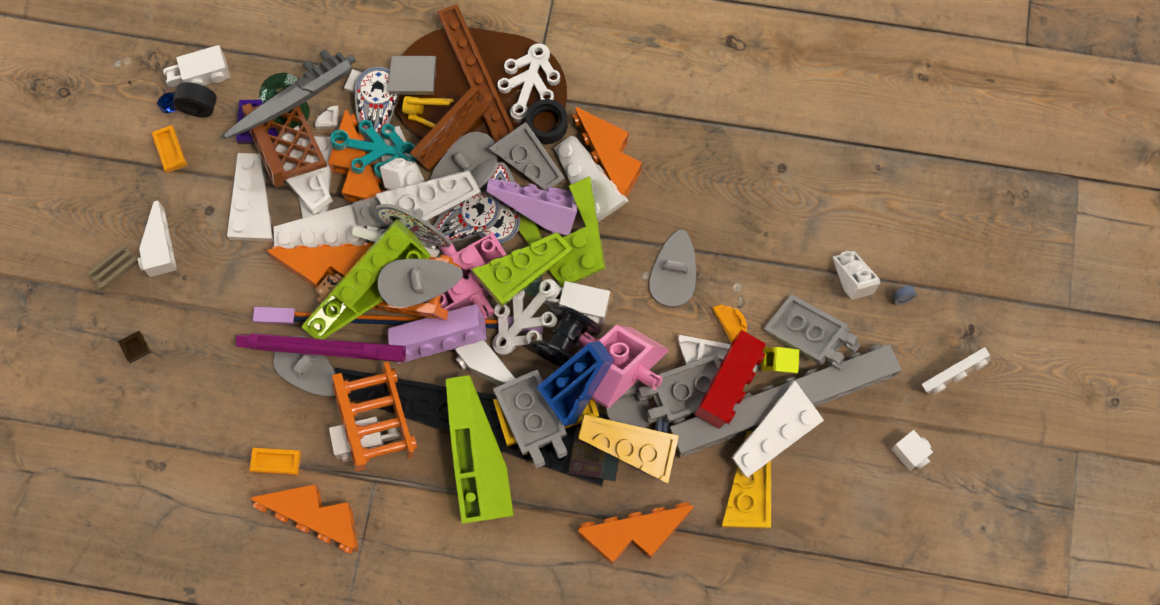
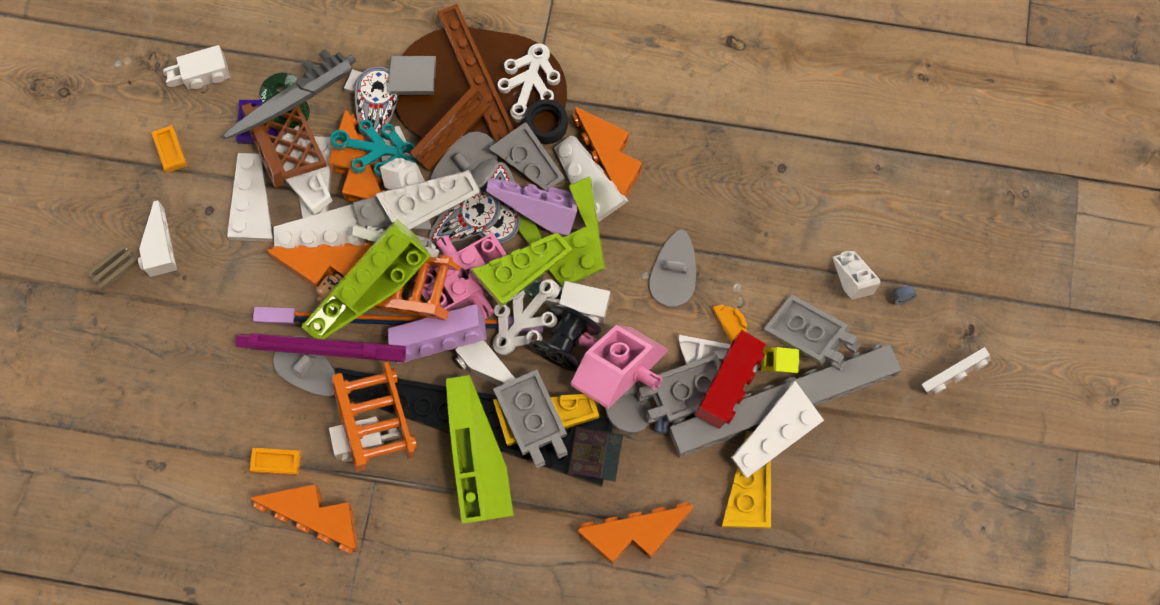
(134, 347): dark brown plate -> none
(166, 104): clear blue tile -> none
(194, 99): black tyre -> none
(328, 119): white tile -> none
(412, 220): shield -> none
(415, 106): yellow plant -> none
(416, 281): light grey shield -> none
(576, 381): blue wedge -> none
(638, 446): yellow wing -> none
(913, 451): white brick -> none

